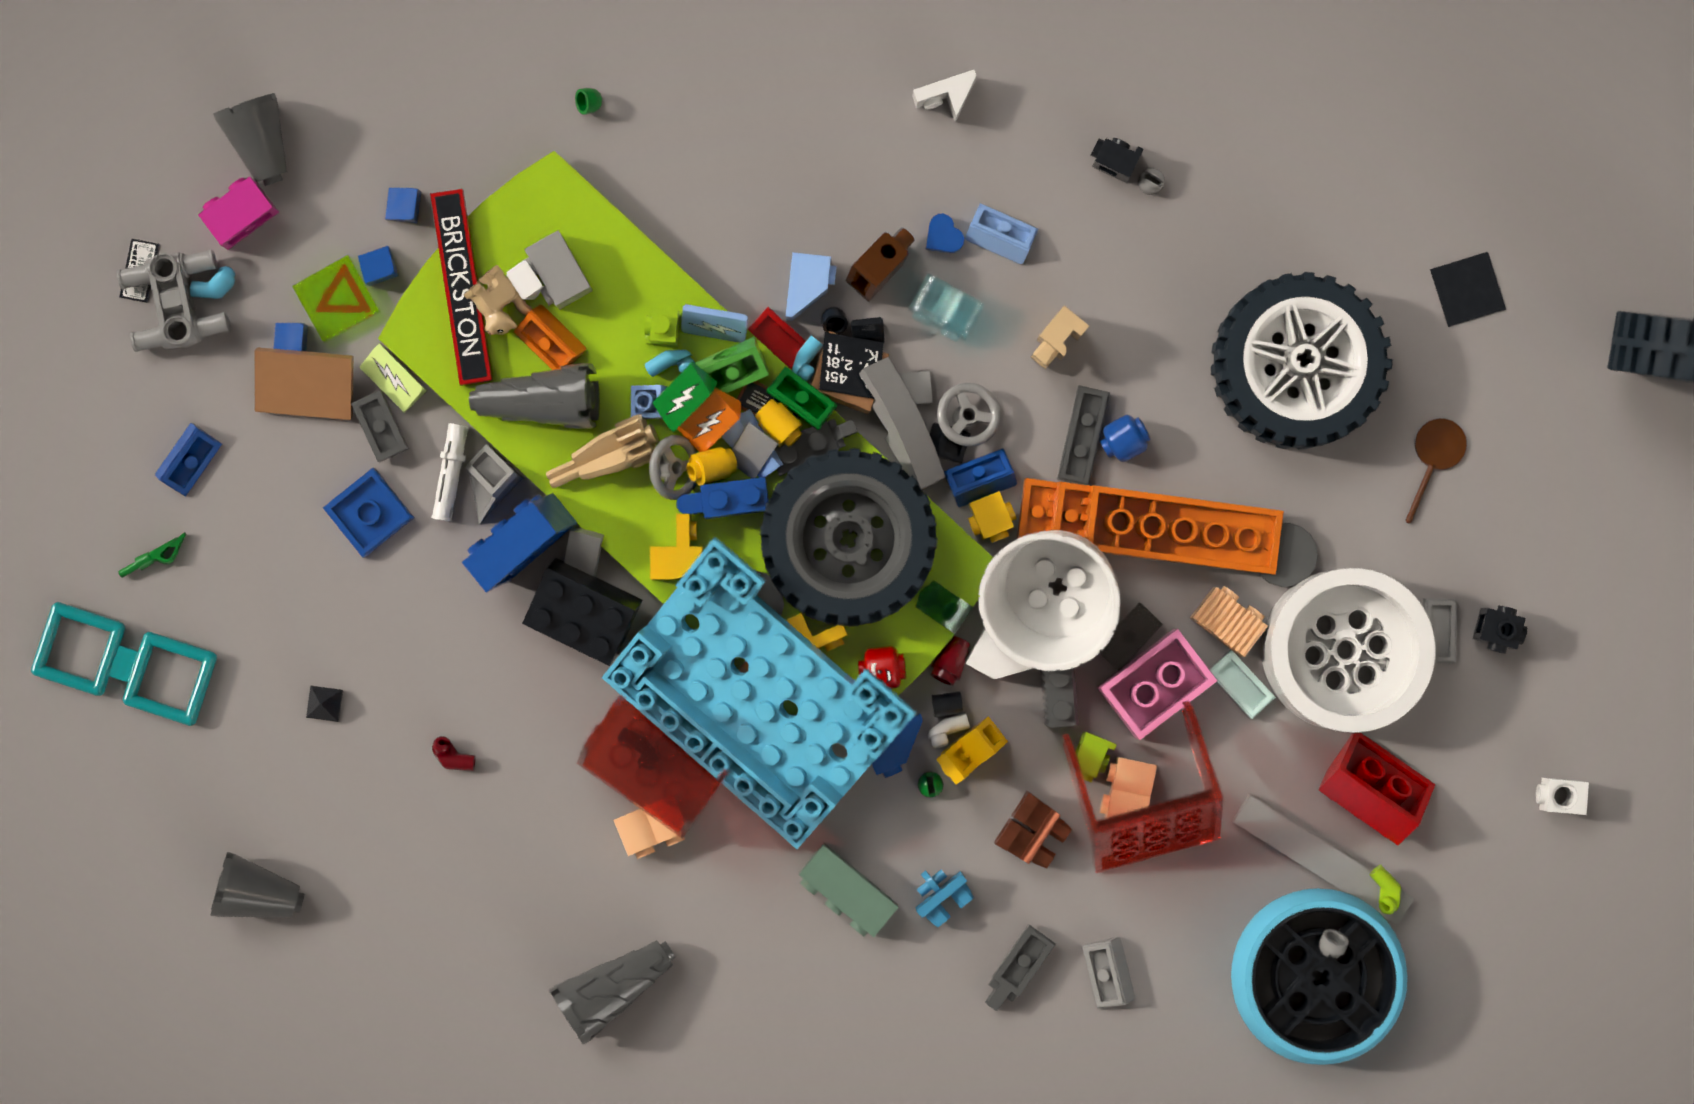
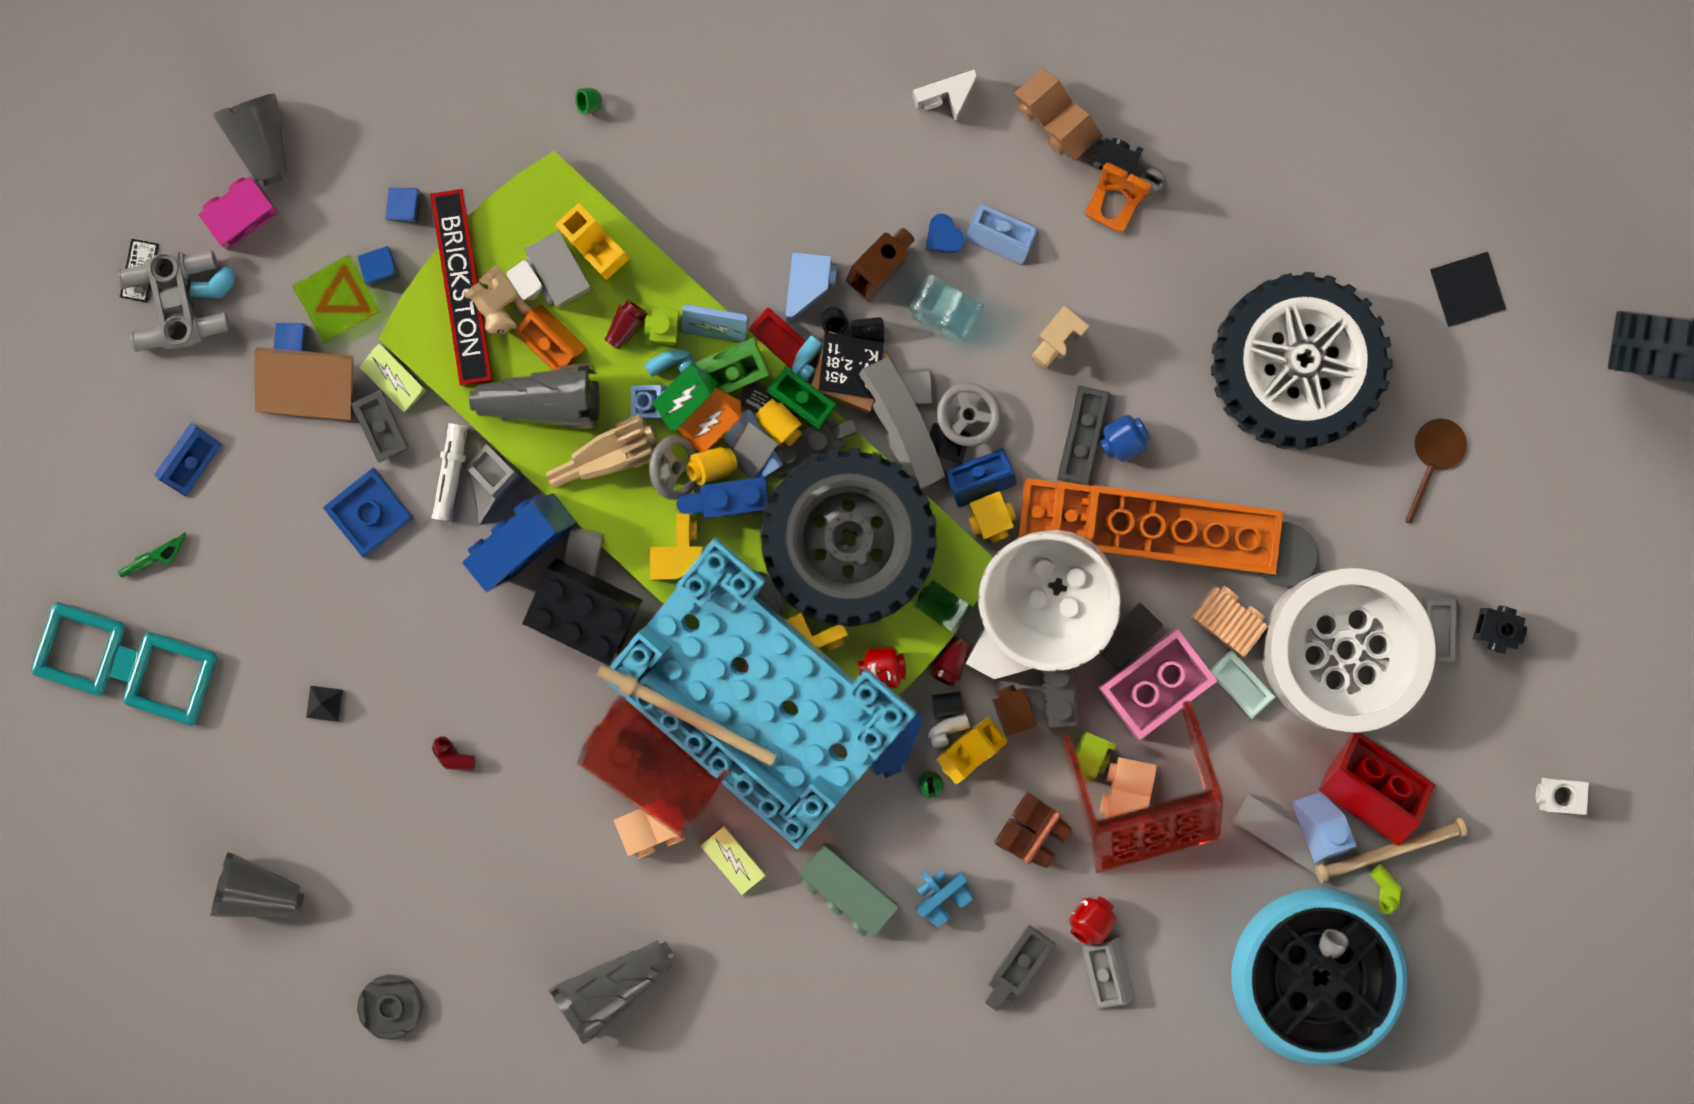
(390, 1006): none -> dark grey tile
(592, 241): none -> yellow brick
(625, 324): none -> dark red cone
(629, 685): none -> tan bar
(733, 860): none -> yellowish green slope
(1013, 710): none -> reddish brown brick
(1061, 120): none -> medium nougat brick
(1092, 920): none -> red head
(1130, 185): none -> orange piece
(1323, 827): none -> light blue slope
(1458, 829): none -> tan bar

